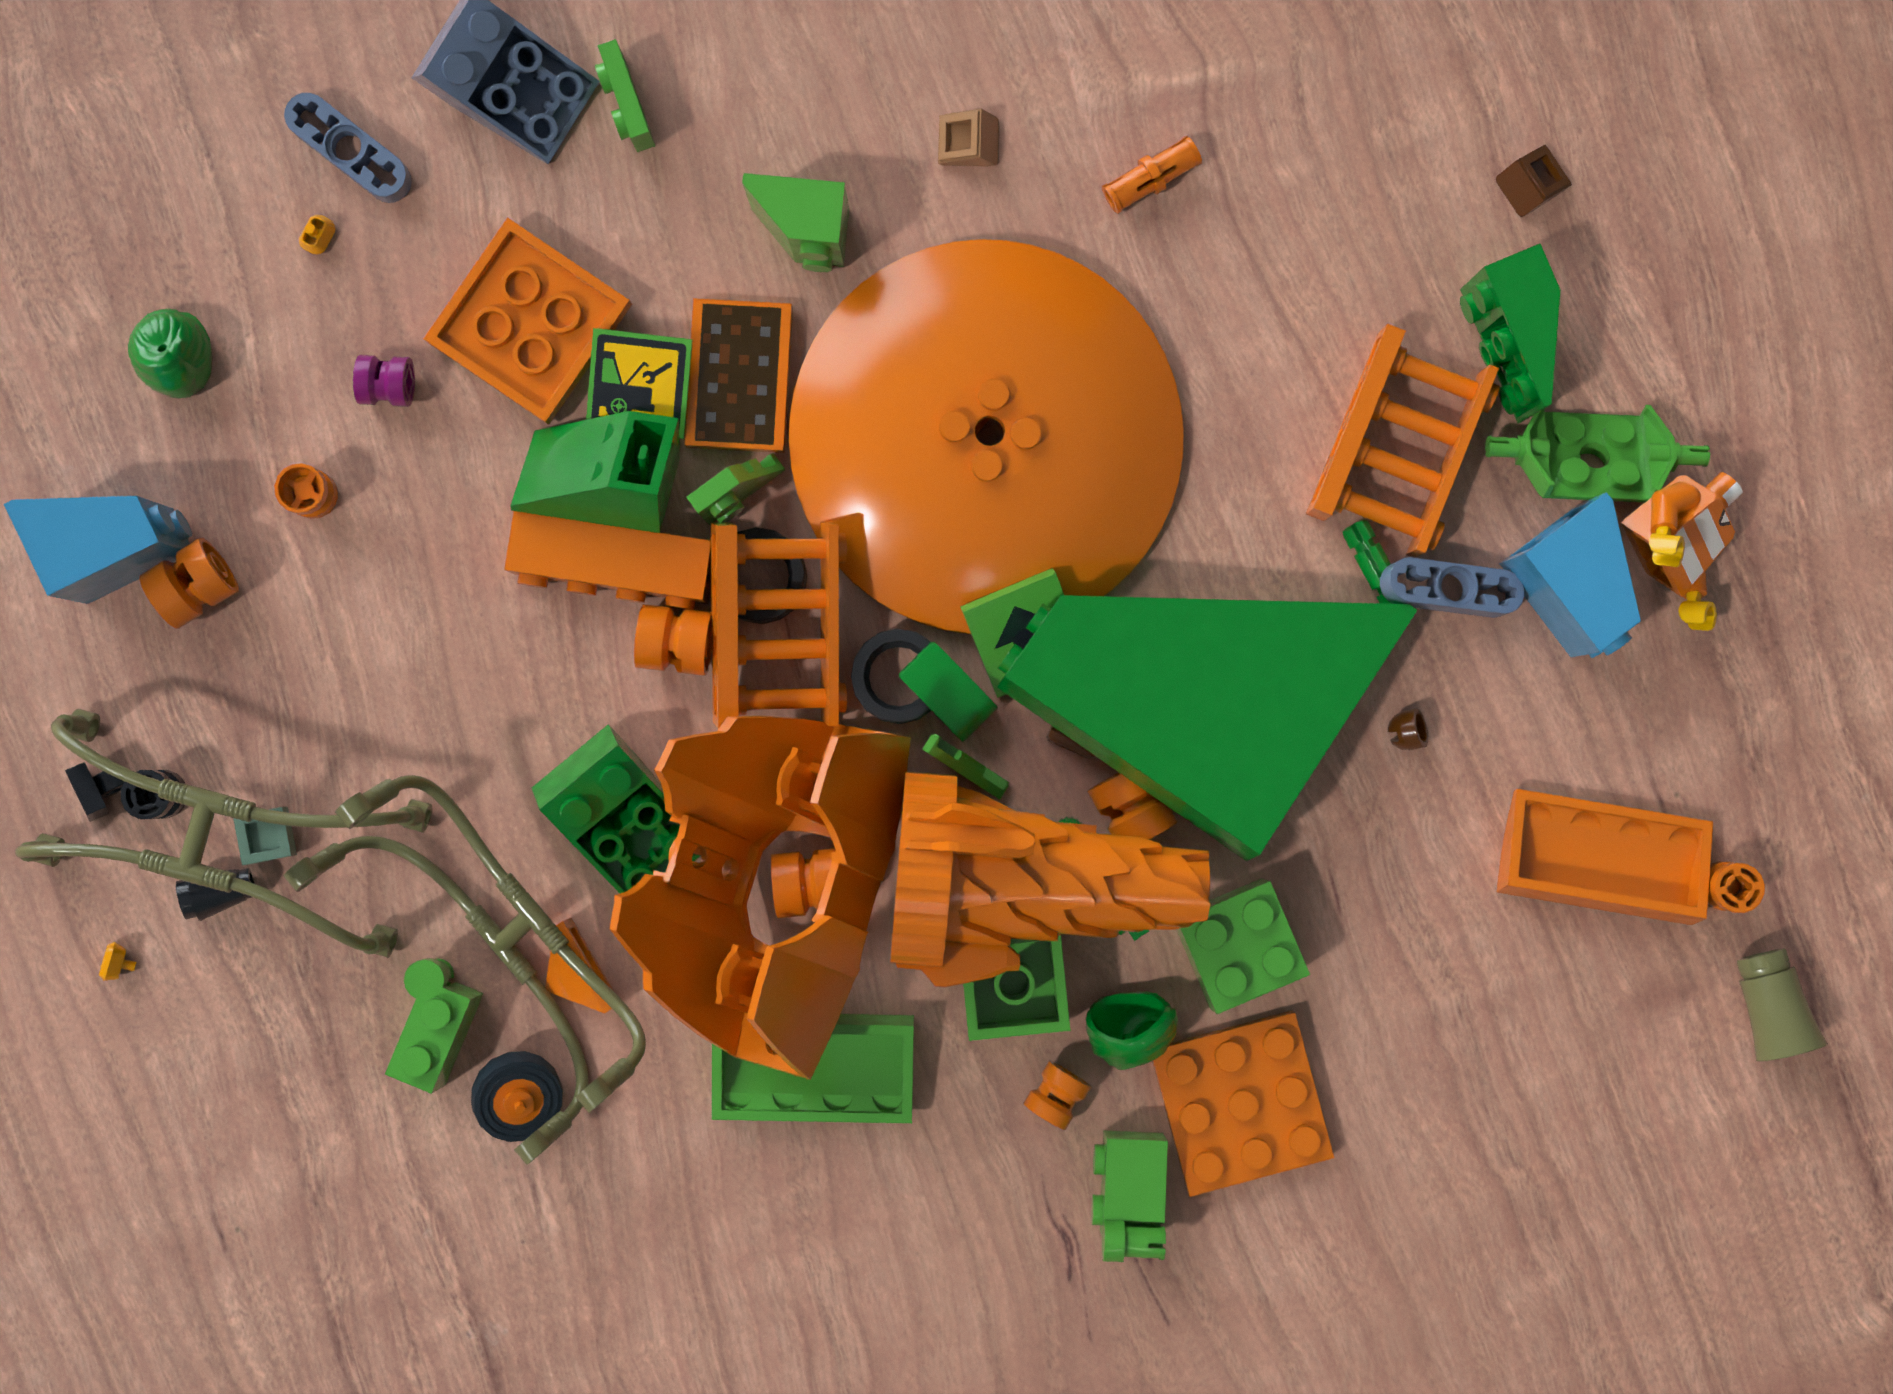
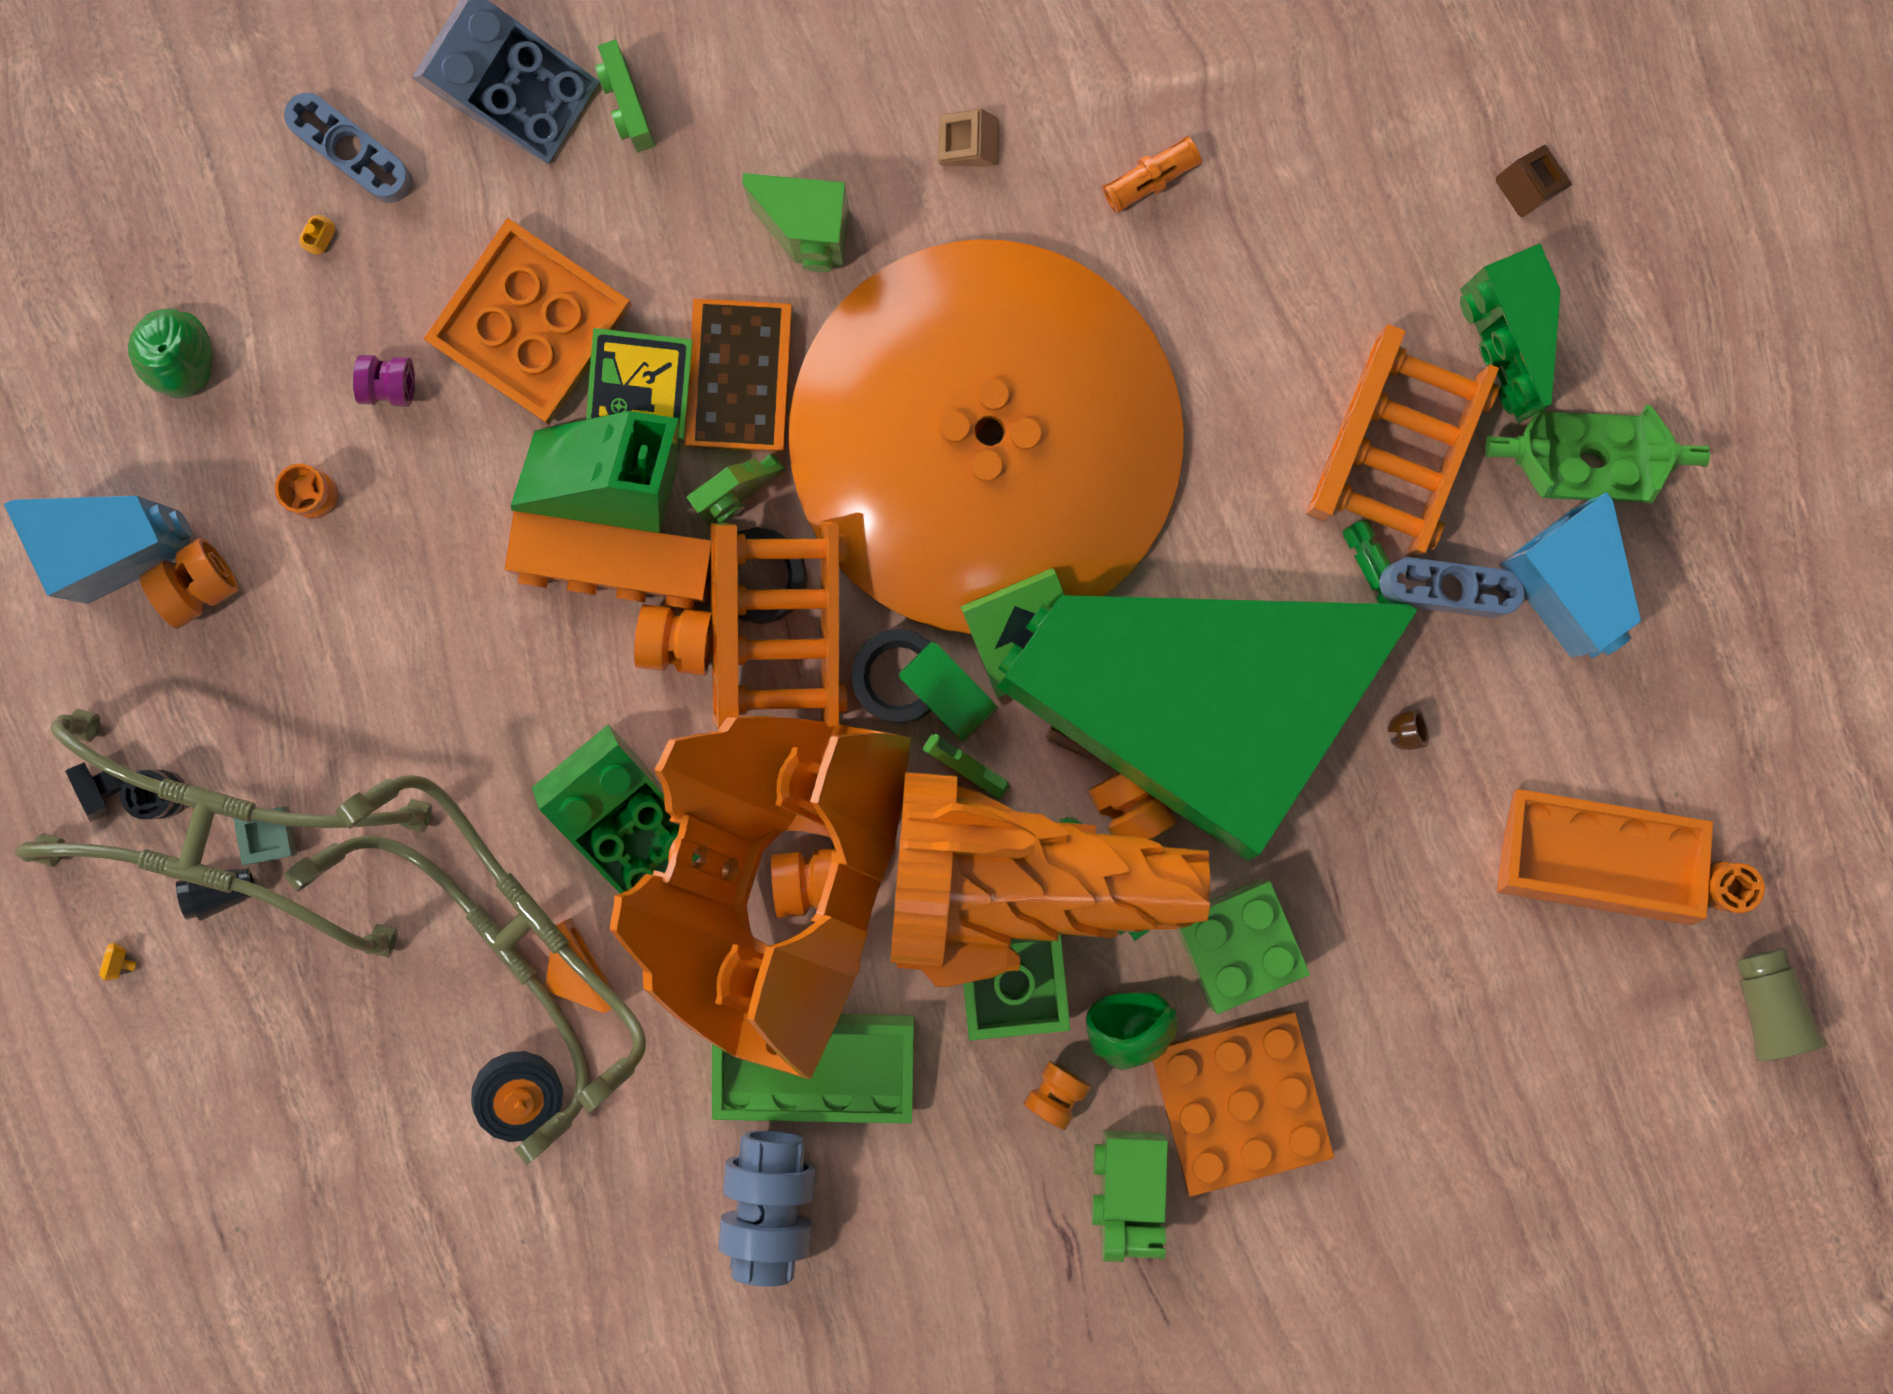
(434, 1025): bright green hinge -> none
(765, 1230): none -> sand blue piece
(1681, 536): orange torso -> none

